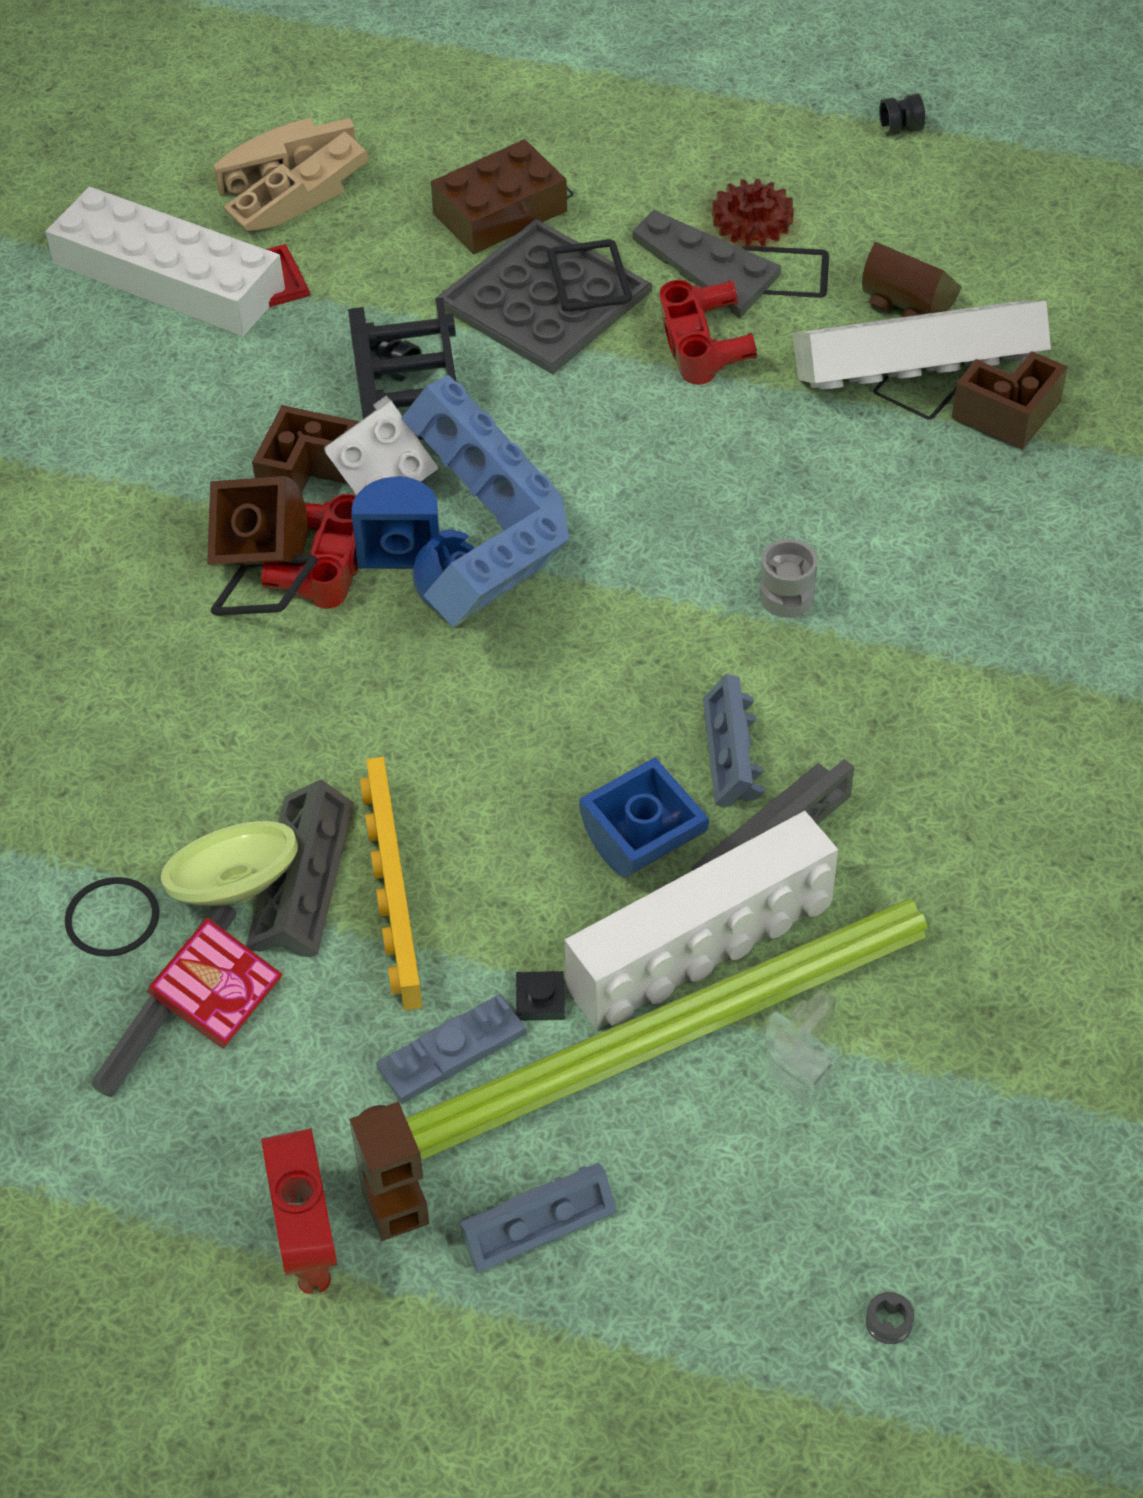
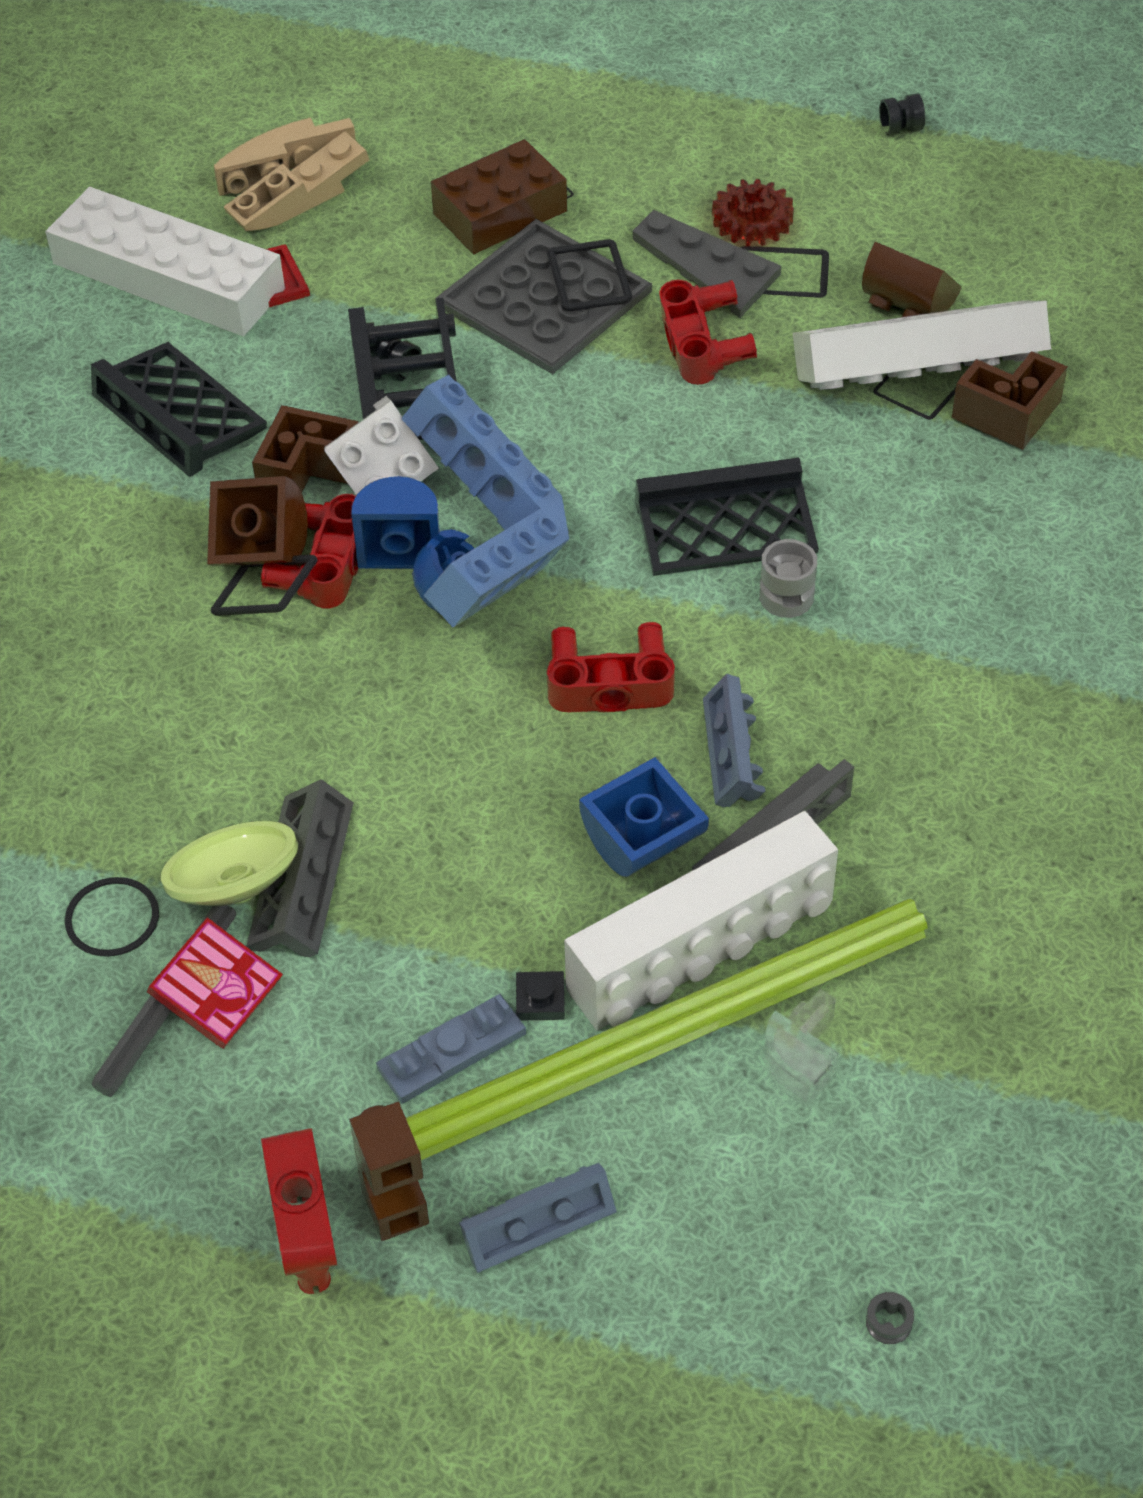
(154, 418): none -> black fence
(392, 898): yellow plate -> none
(610, 679): none -> red piece
(713, 489): none -> black fence

